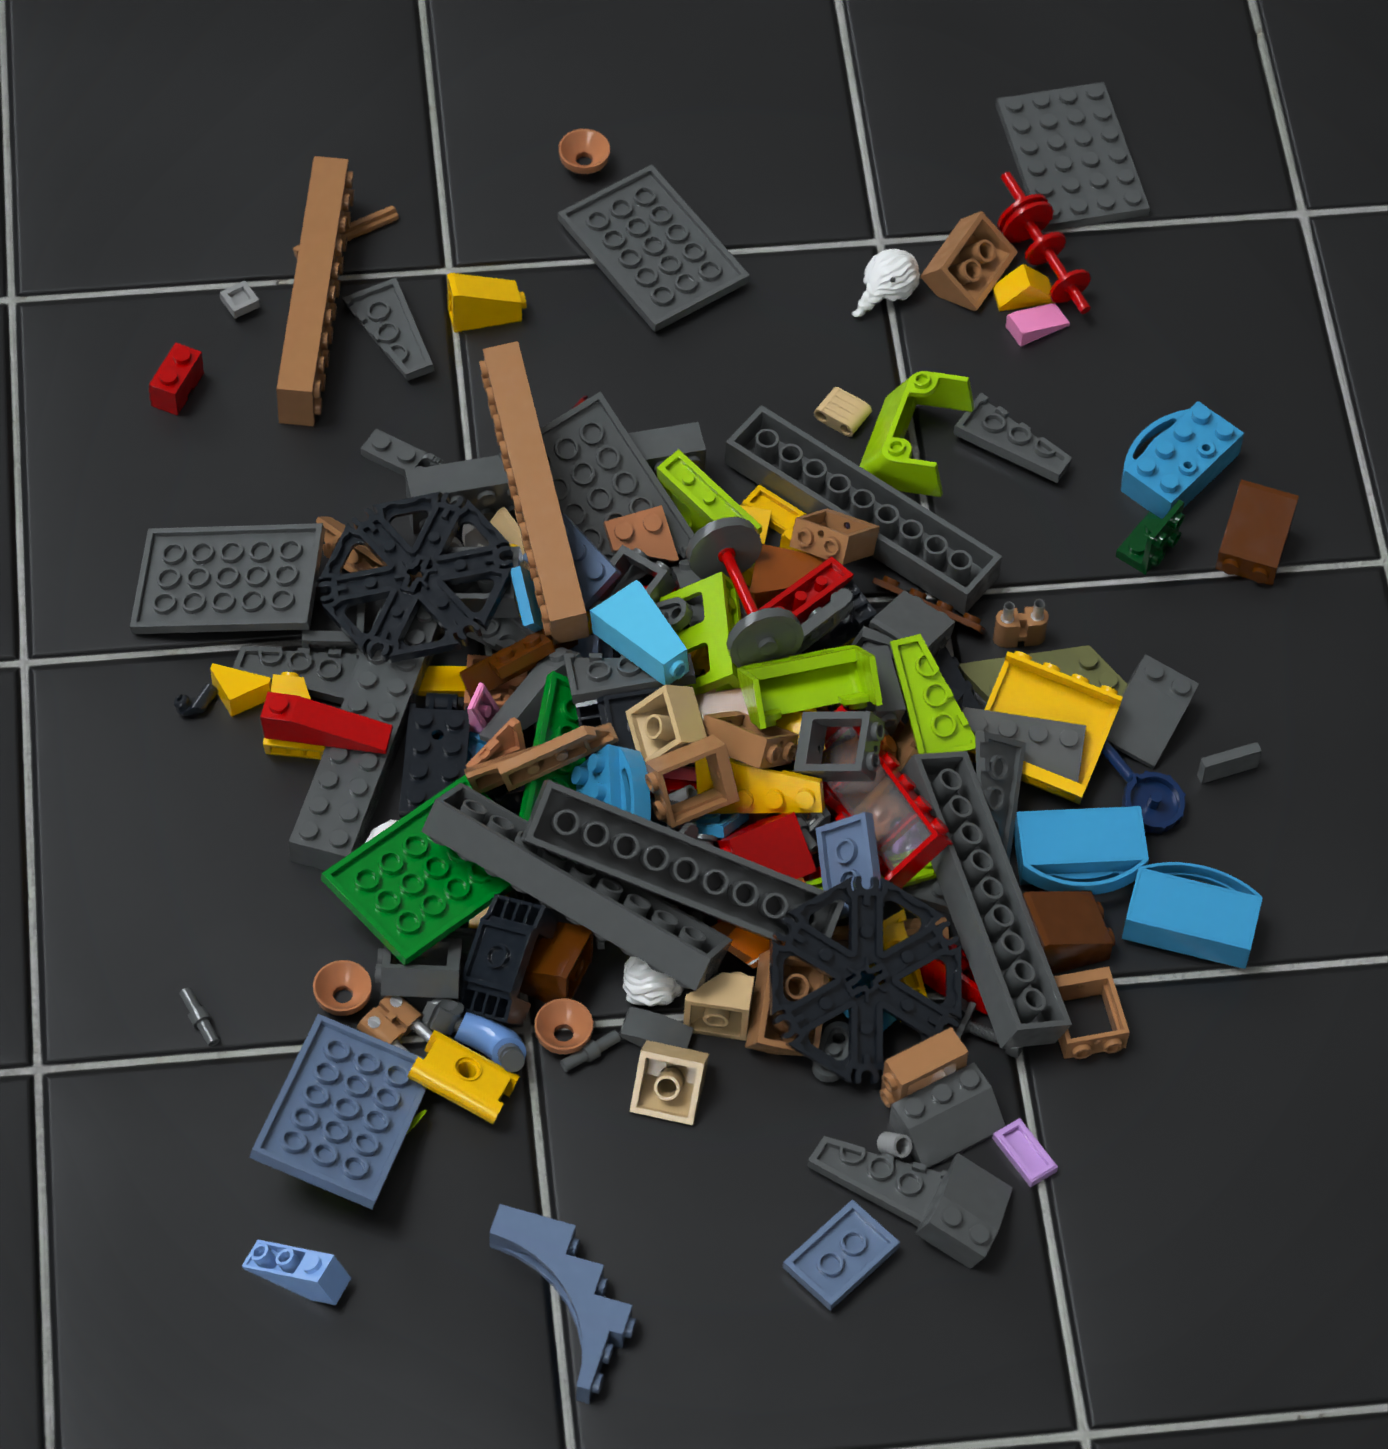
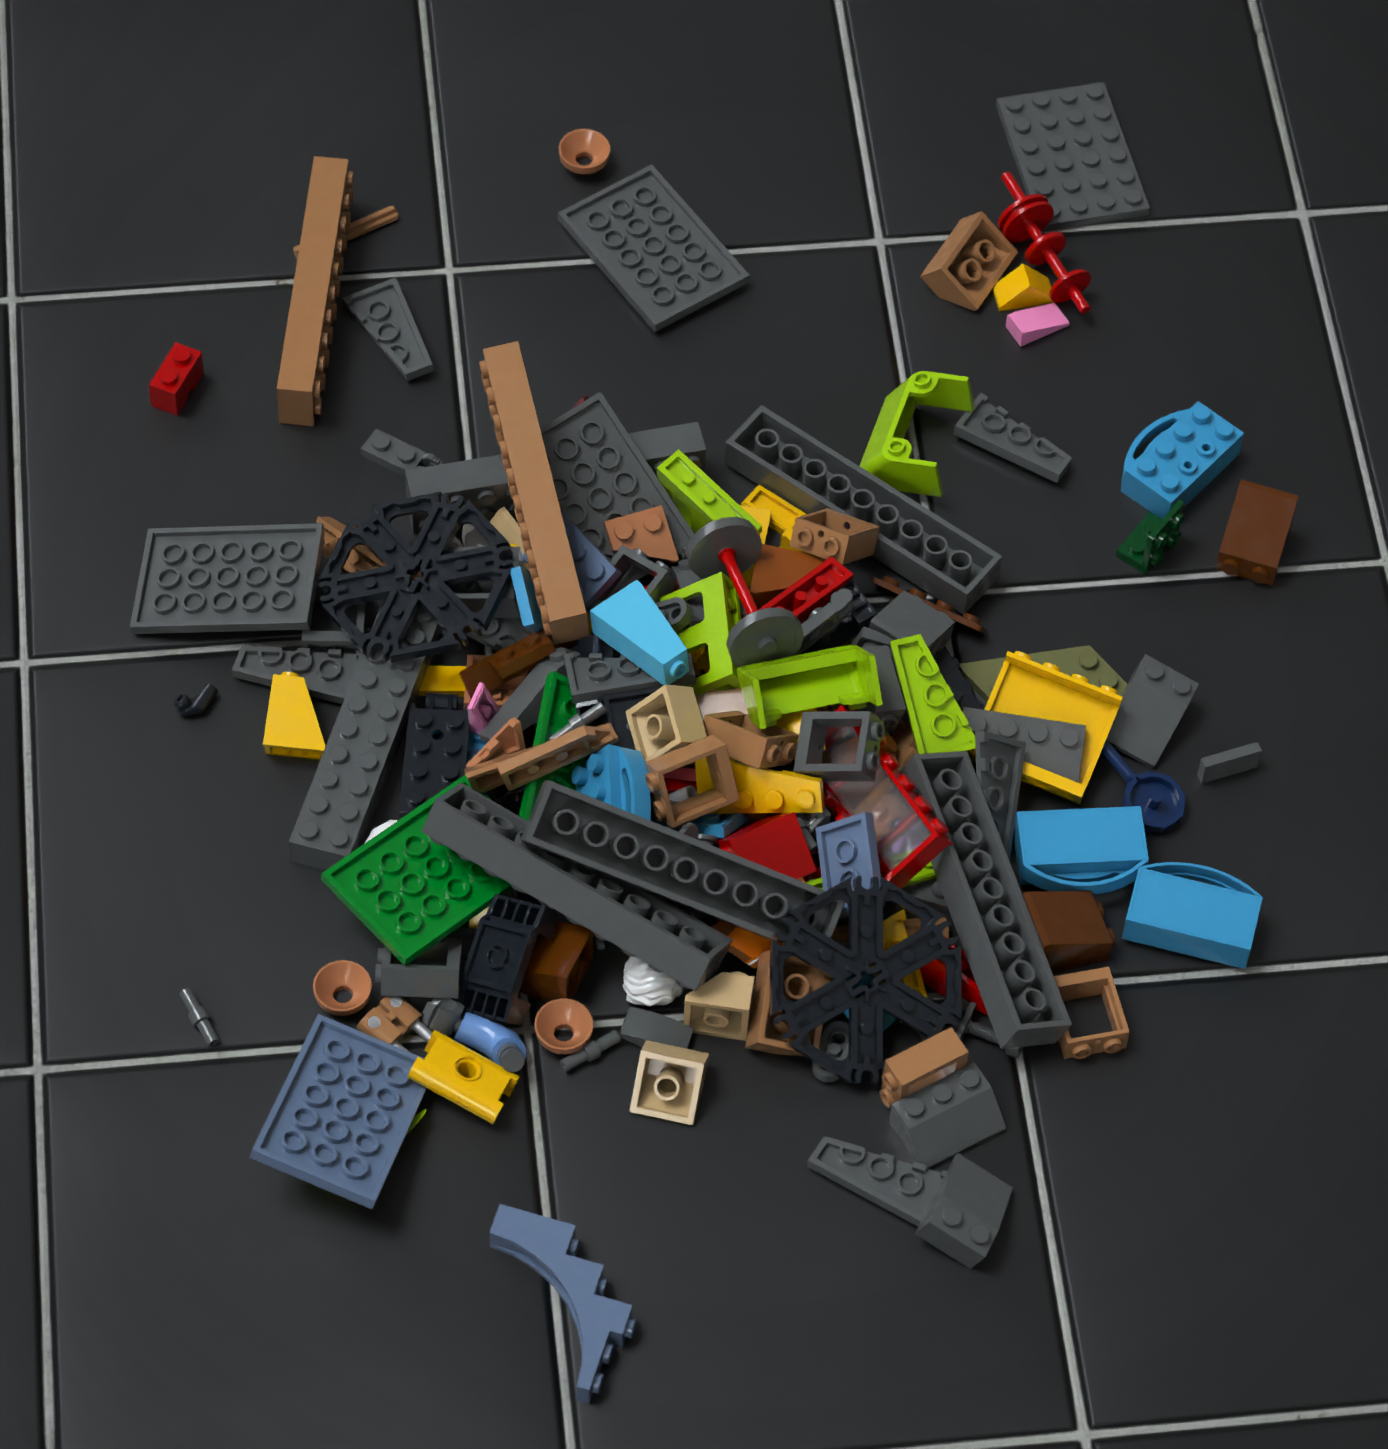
(239, 299): light grey plate -> none
(239, 688): yellow slope -> none
(300, 1270): light blue slope -> none
(315, 723): red slope -> none
(482, 301): yellow slope -> none
(583, 719): none -> dark grey bar
(841, 1255): sand blue plate -> none
(842, 411): tan piece -> none
(888, 275): white hair -> none
(894, 1144): light grey hinge -> none
(1025, 626): medium nougat piece -> none
(1025, 1152): lavender tile -> none

